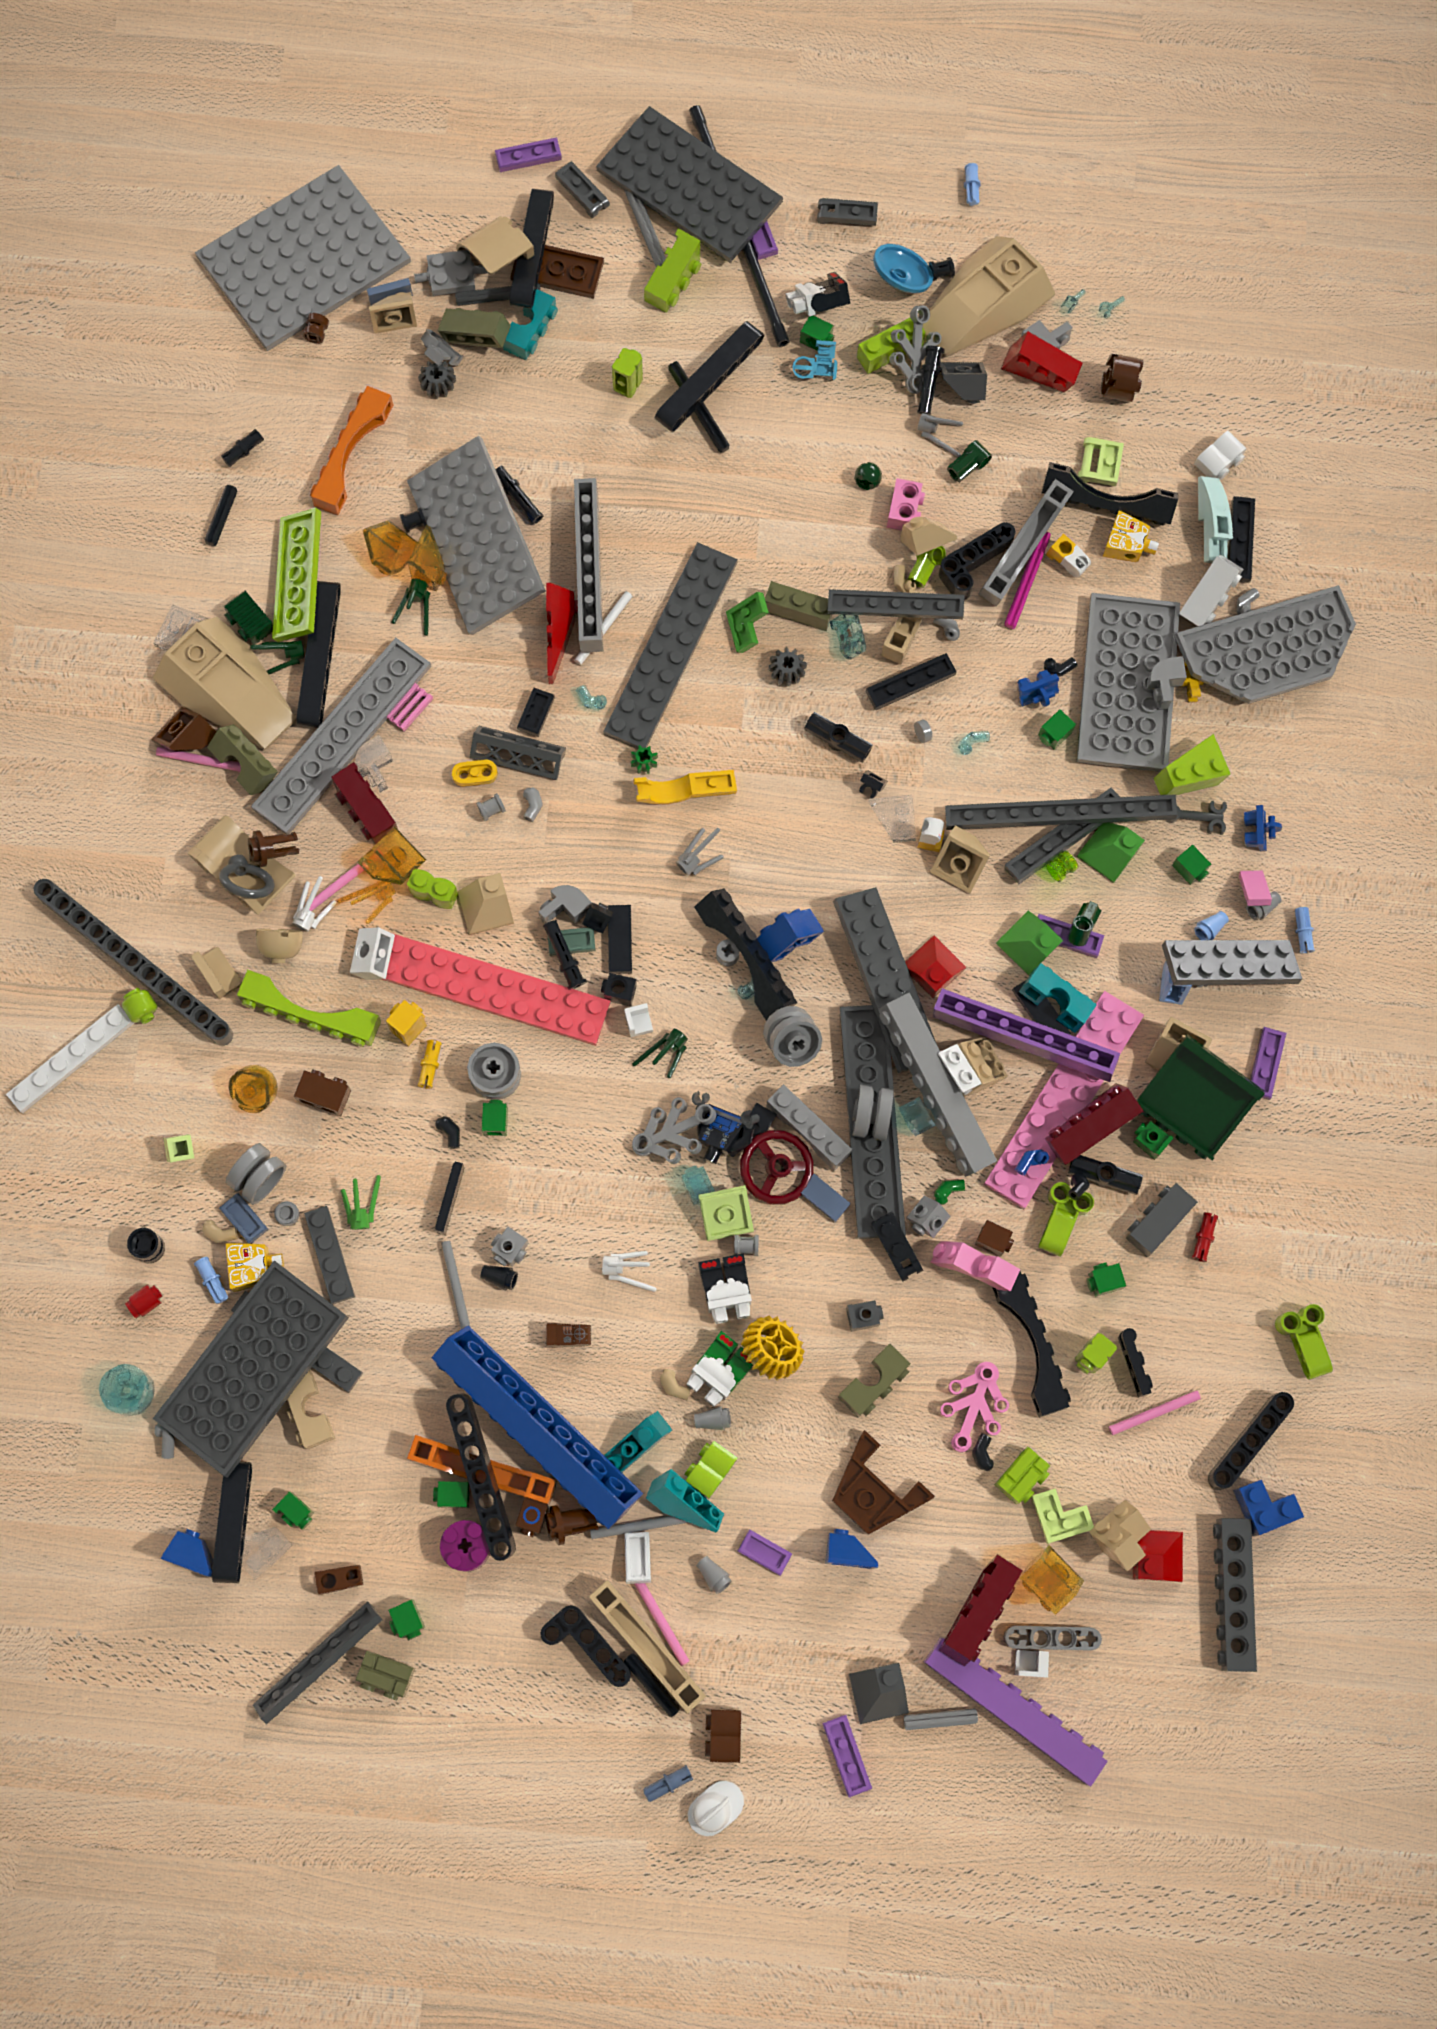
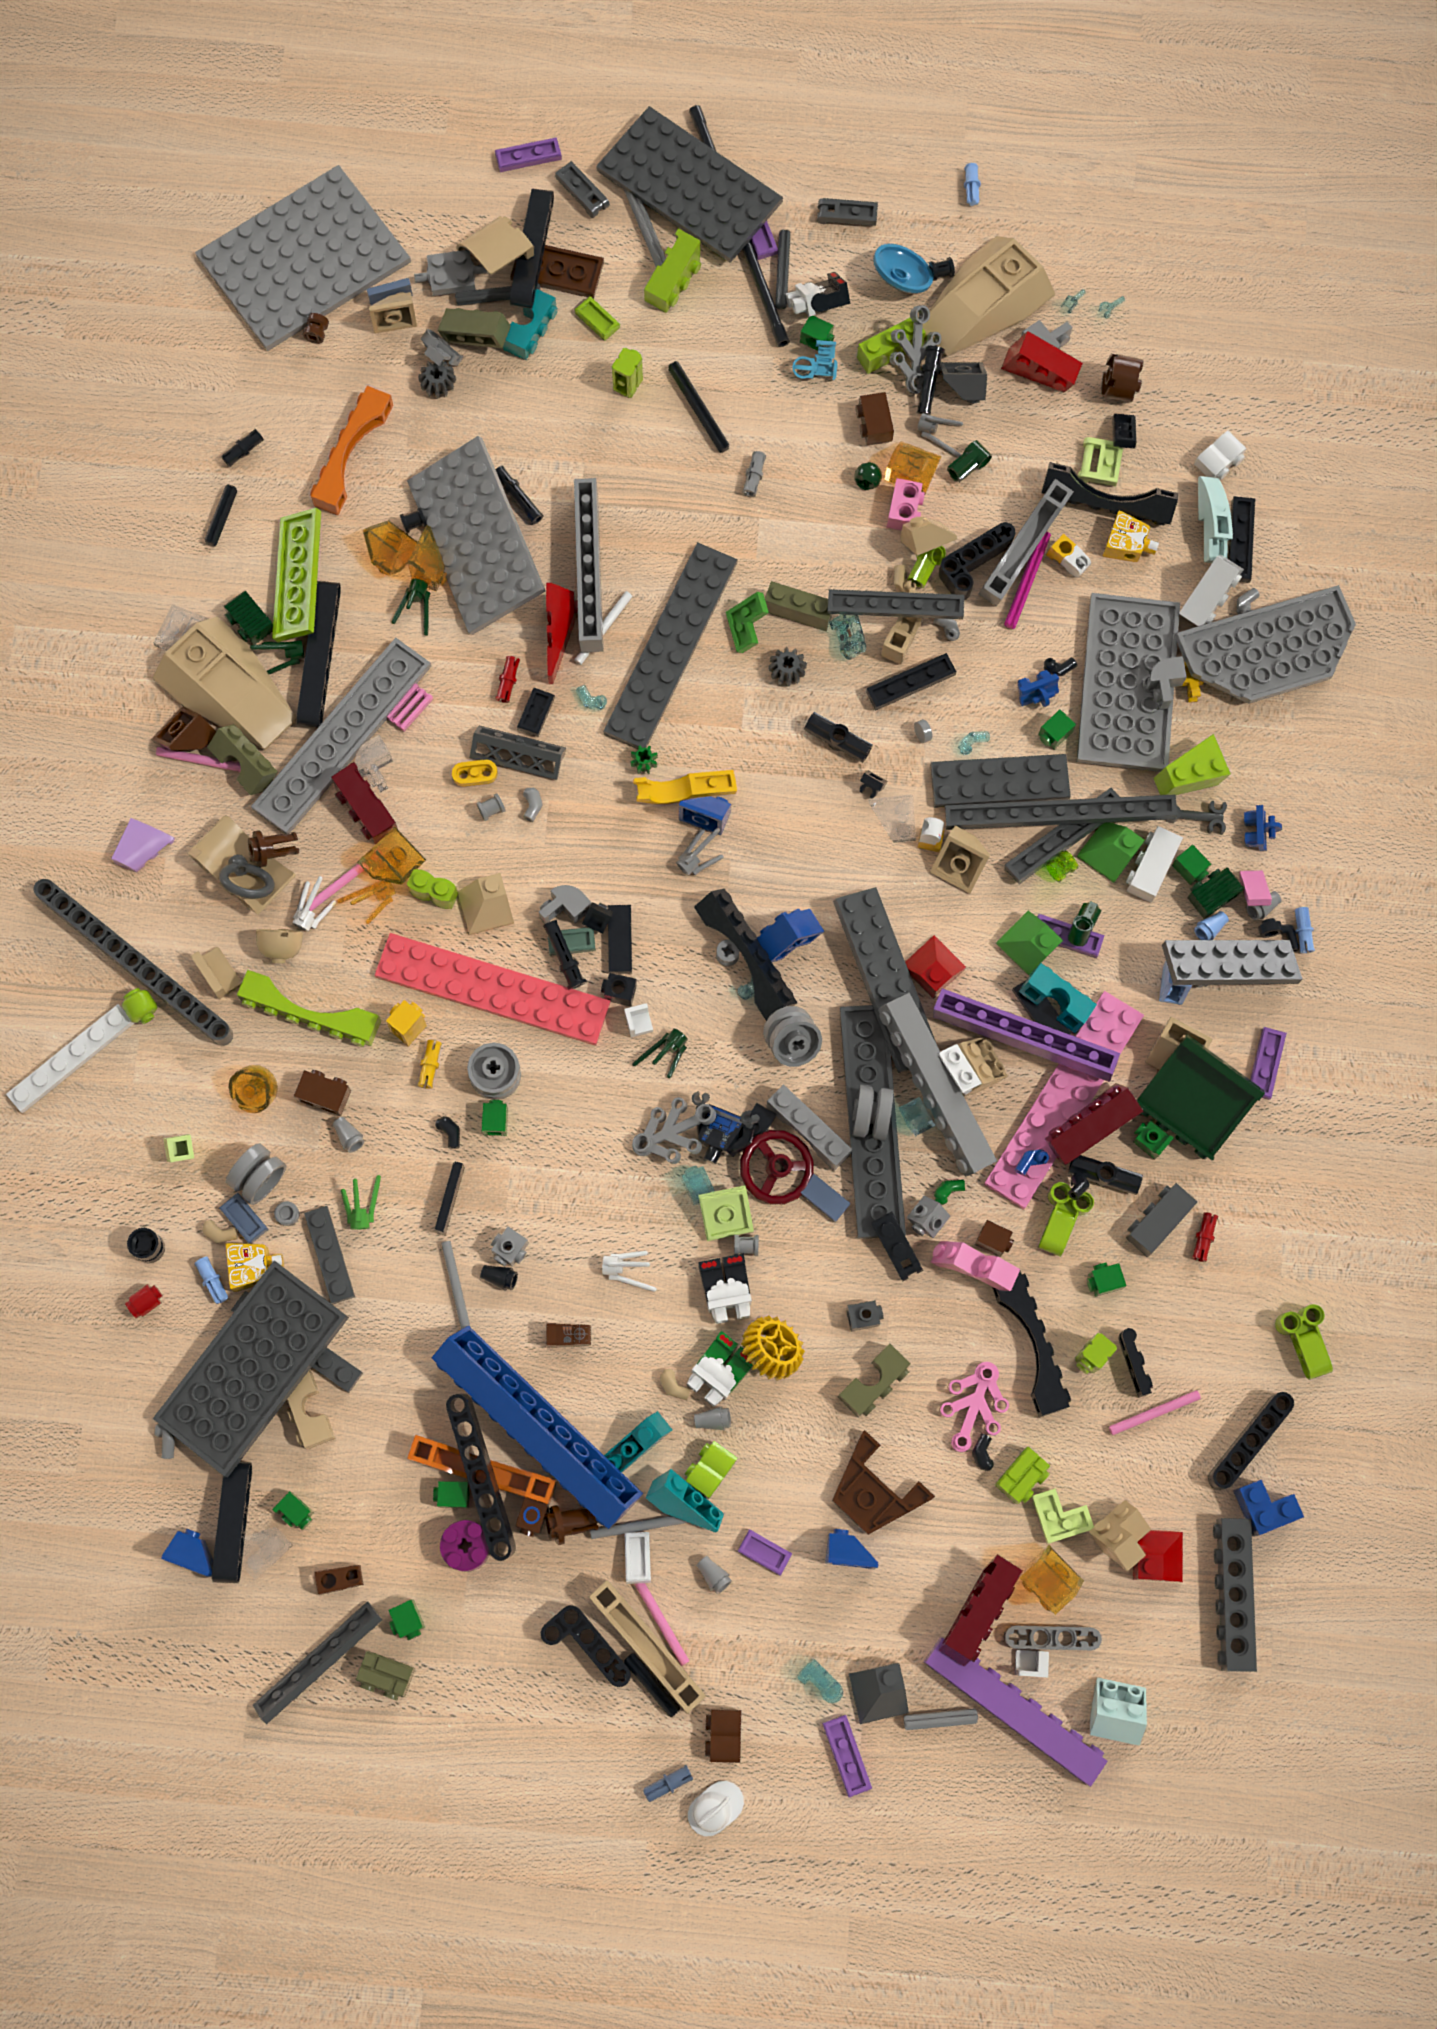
(124, 1403): clear light blue brick -> none
(139, 845): none -> lavender slope
(348, 1135): none -> light grey cone
(372, 953): white brick -> none
(507, 679): none -> red pin
(597, 318): none -> lime tile
(705, 812): none -> blue slope
(709, 376): black beam -> none
(754, 474): none -> light grey pin
(782, 269): none -> dark grey axle
(829, 1688): none -> clear light blue leg
(875, 418): none -> reddish brown brick
(912, 464): none -> clear yellow slope
(1000, 780): none -> dark grey plate
(1118, 1711): none -> light aqua slope
(1124, 431): none -> black plate
(1153, 863): none -> white brick
(1215, 893): none -> dark green brick
(1272, 928): none -> black plate

